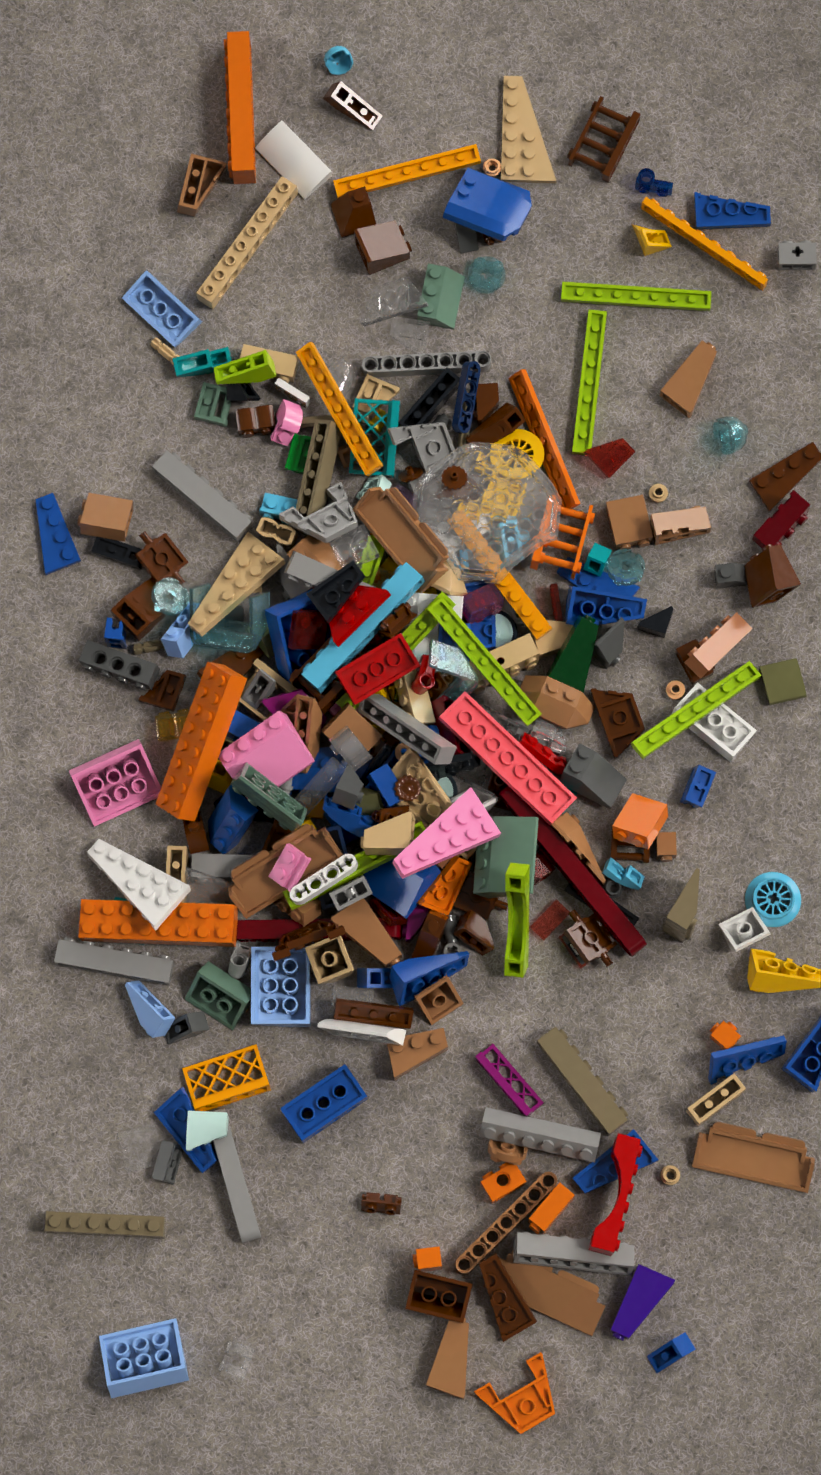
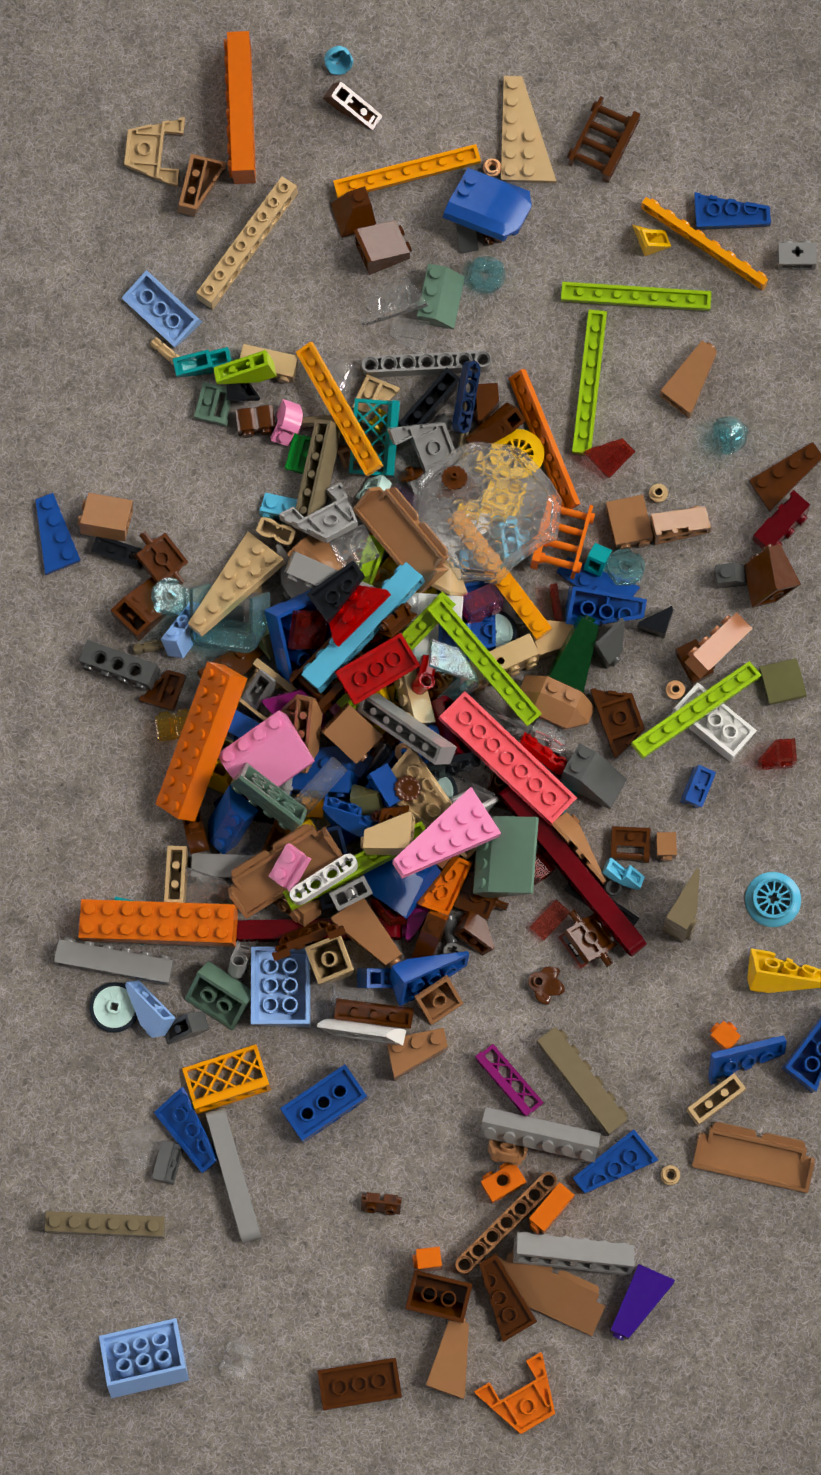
(101, 1005): none -> light aqua wheel
(115, 636): blue hinge -> none
(116, 782): bright pink slope -> none
(142, 885): white wing -> none
(145, 150): none -> tan wing
(202, 496): light grey brick -> none
(205, 1127): light aqua slope -> none
(292, 392): white tile -> none
(293, 159): white slope -> none
(348, 789): dark grey slope -> none
(349, 748): clear brick -> none
(359, 1384): none -> reddish brown plate
(517, 944): lime arch -> none
(549, 984): none -> reddish brown plate
(624, 1155): red arch -> none
(640, 821): orange brick -> none
(660, 187): clear blue plate -> none
(671, 1352): blue slope -> none
(743, 929): white slope -> none
(780, 753): none -> clear red slope

